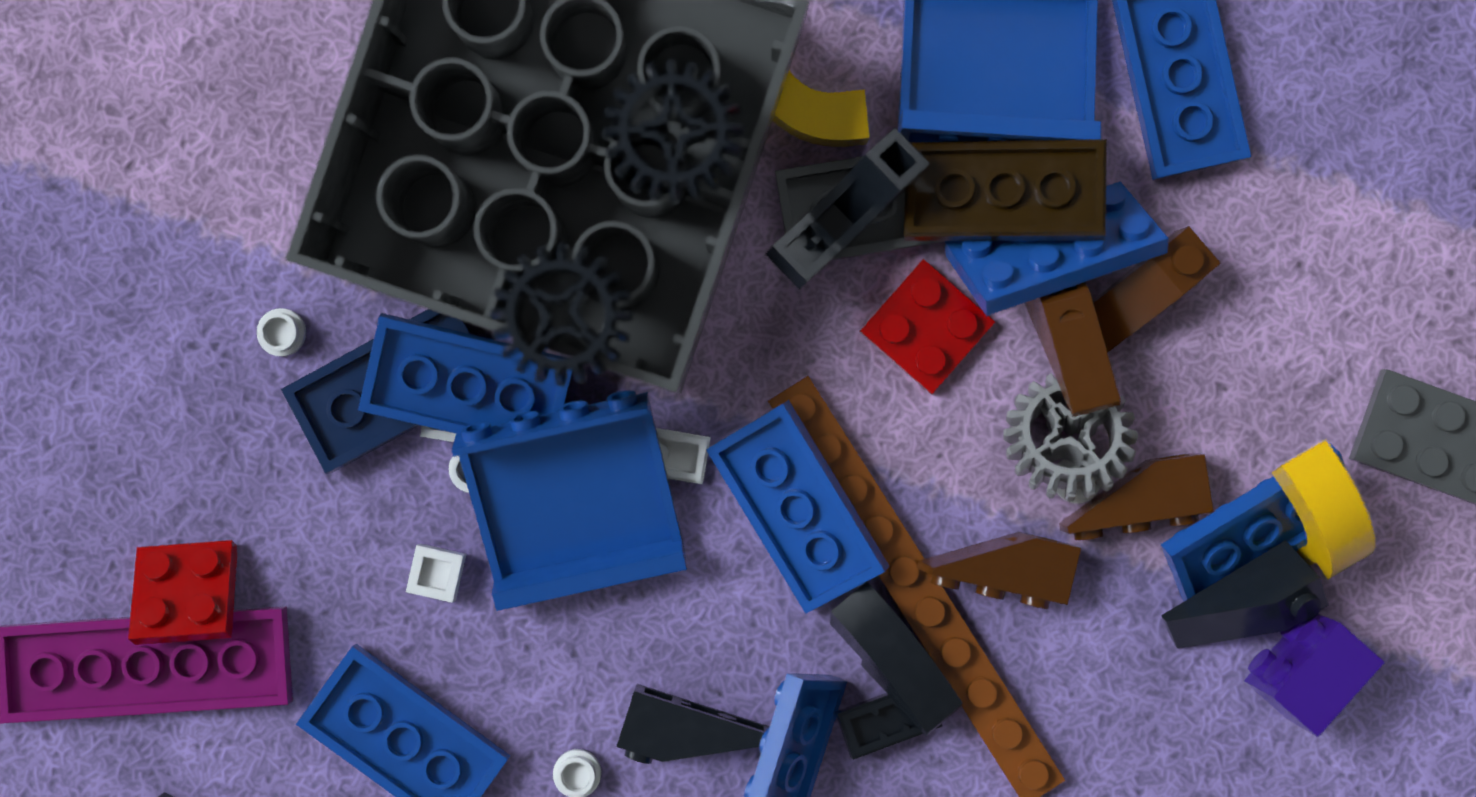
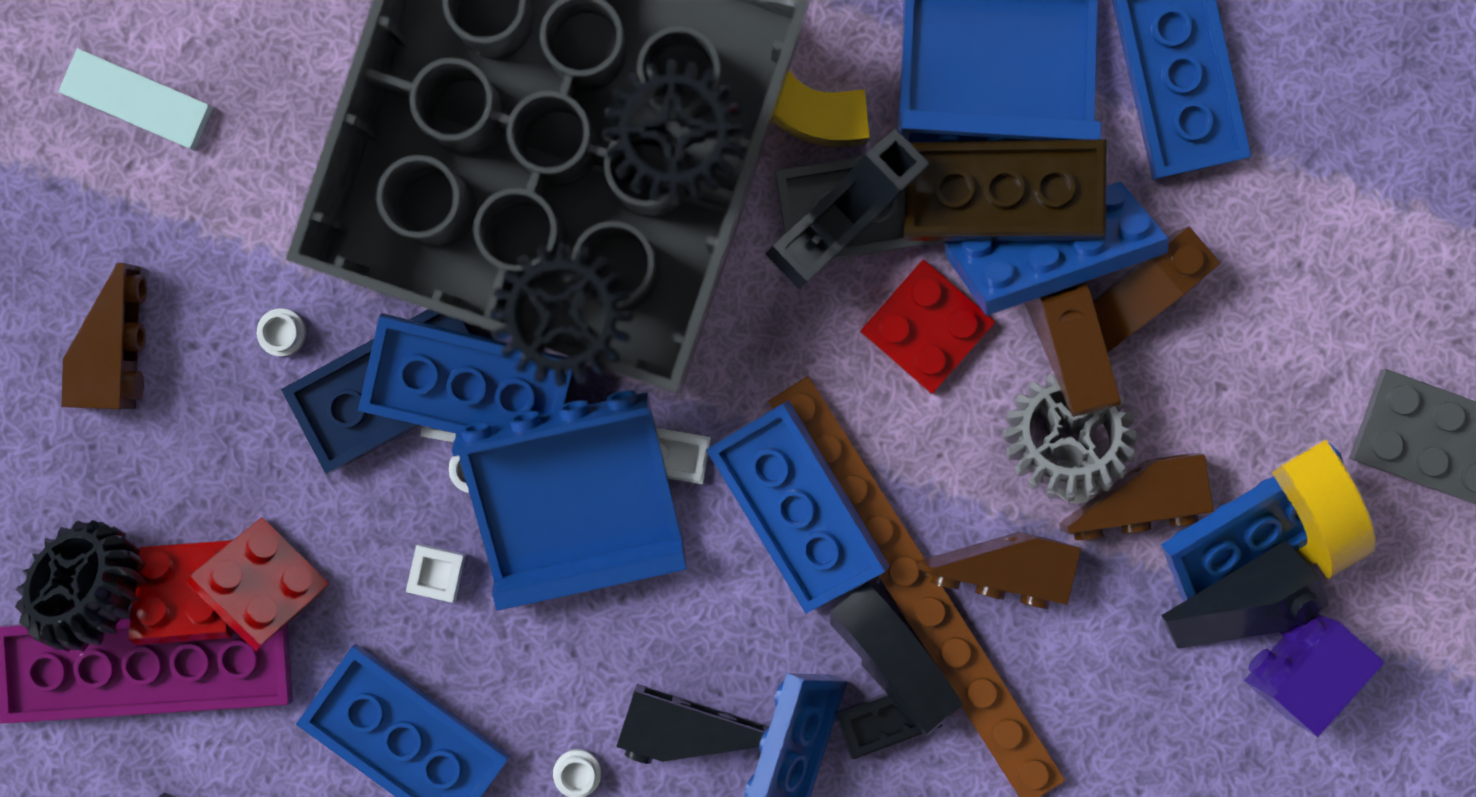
(80, 586): none -> black gear
(104, 354): none -> reddish brown slope
(135, 99): none -> light aqua tile
(257, 583): none -> plate

